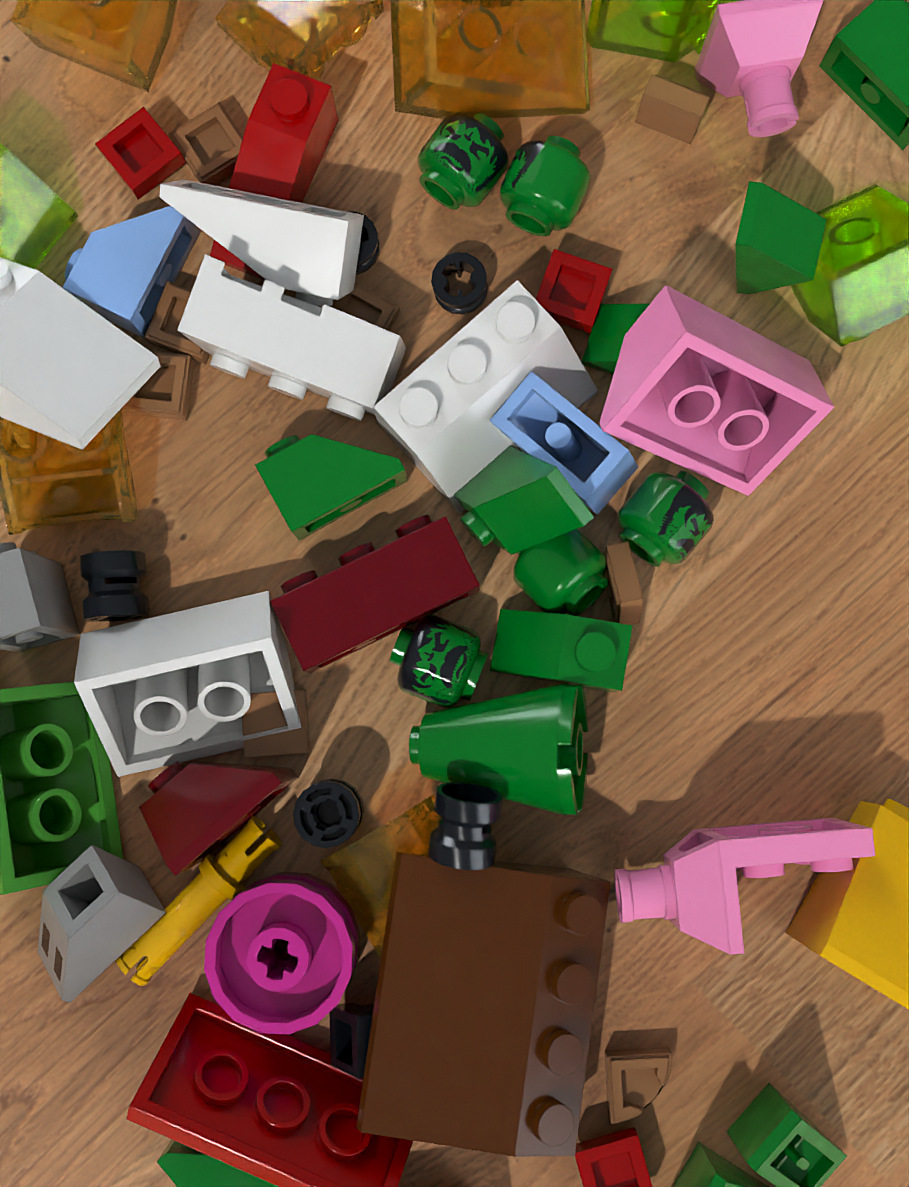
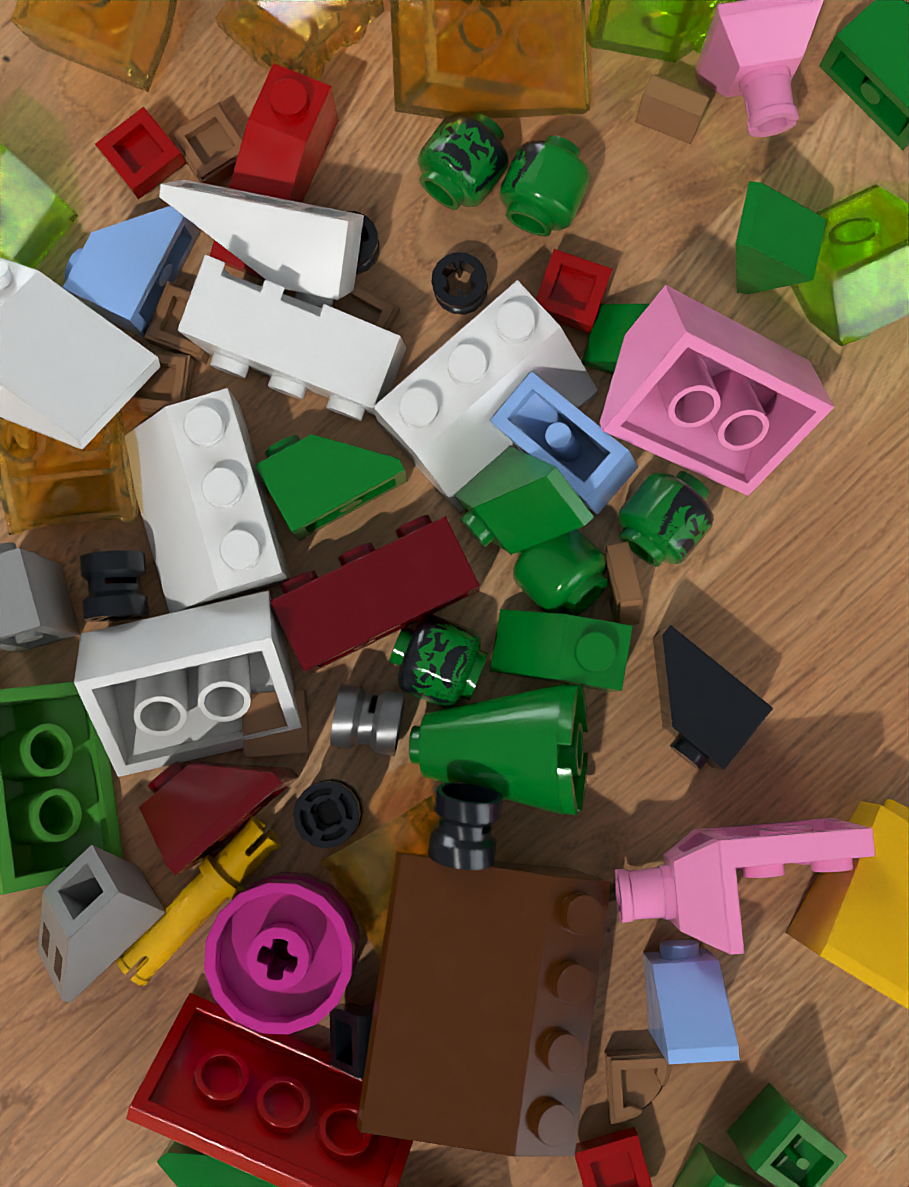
(204, 503): none -> white slope
(367, 719): none -> flat silver wheel
(688, 1004): none -> light blue slope
(703, 702): none -> black slope

